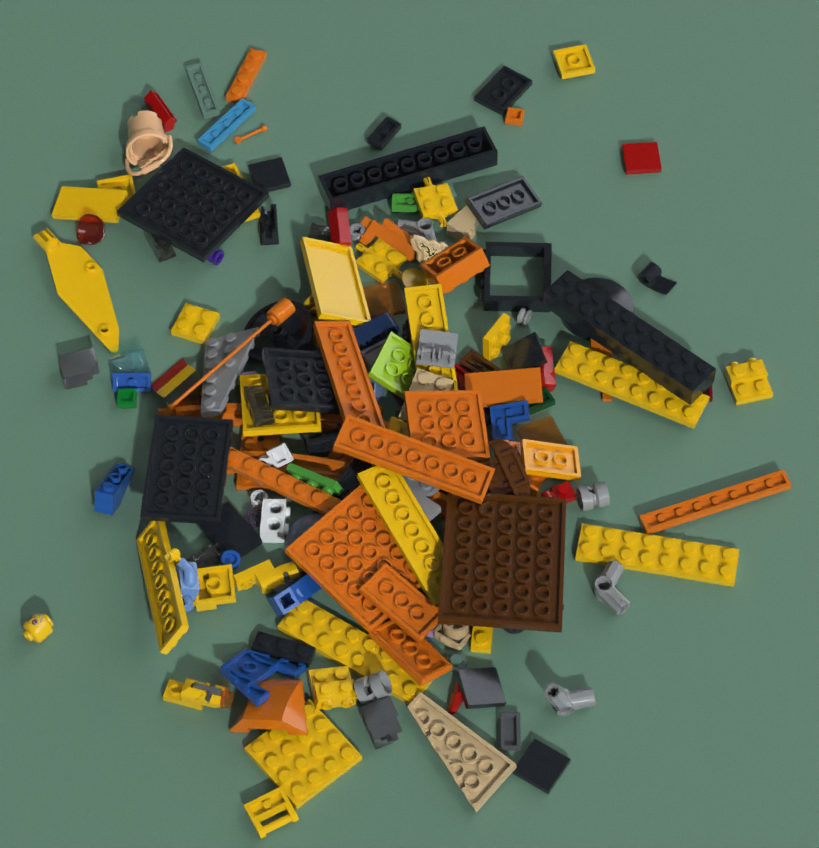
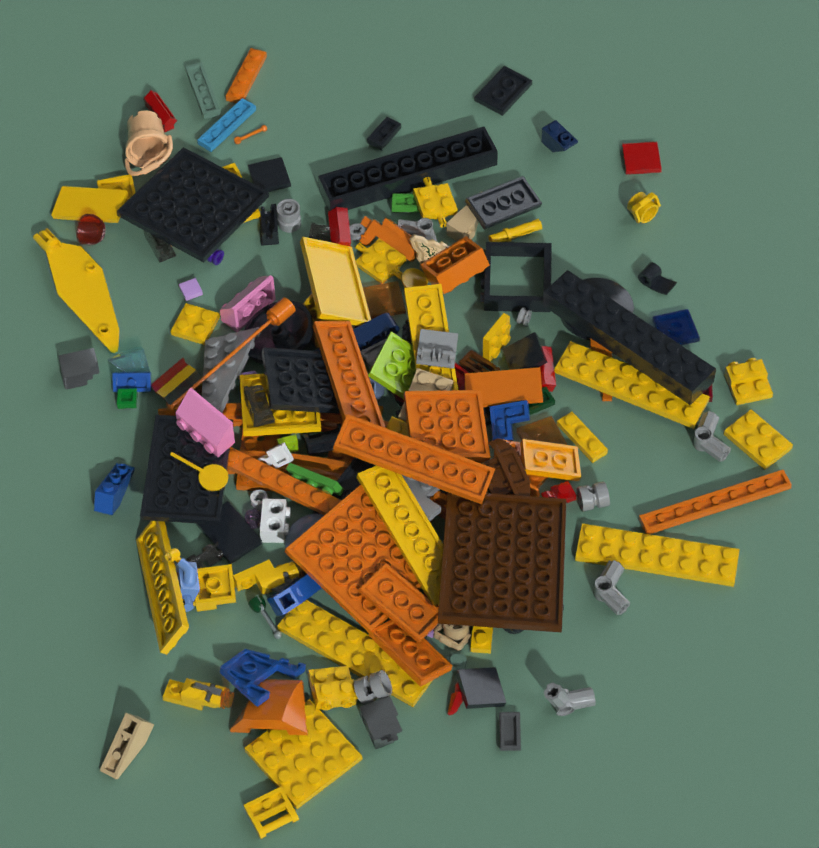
(37, 628): yellow head -> none
(126, 745): none -> tan slope
(190, 289): none -> lavender tile
(205, 423): none -> bright pink slope
(210, 477): none -> yellow piece
(230, 557): blue tile -> none
(248, 302): none -> bright pink slope
(258, 605): none -> hinge
(283, 648): black plate -> none
(289, 215): none -> light grey wheel
(290, 441): none -> lime tile
(468, 758): tan wing -> none
(514, 116): orange tile -> none
(518, 231): none -> yellow pin
(541, 766): black tile -> none
(557, 138): none -> dark blue slope
(573, 61): yellow plate -> none
(582, 437): none -> yellow plate
(643, 207): none -> yellow piece
(677, 326): none -> clear blue tile
(706, 441): none -> light grey piece
(758, 439): none -> yellow plate

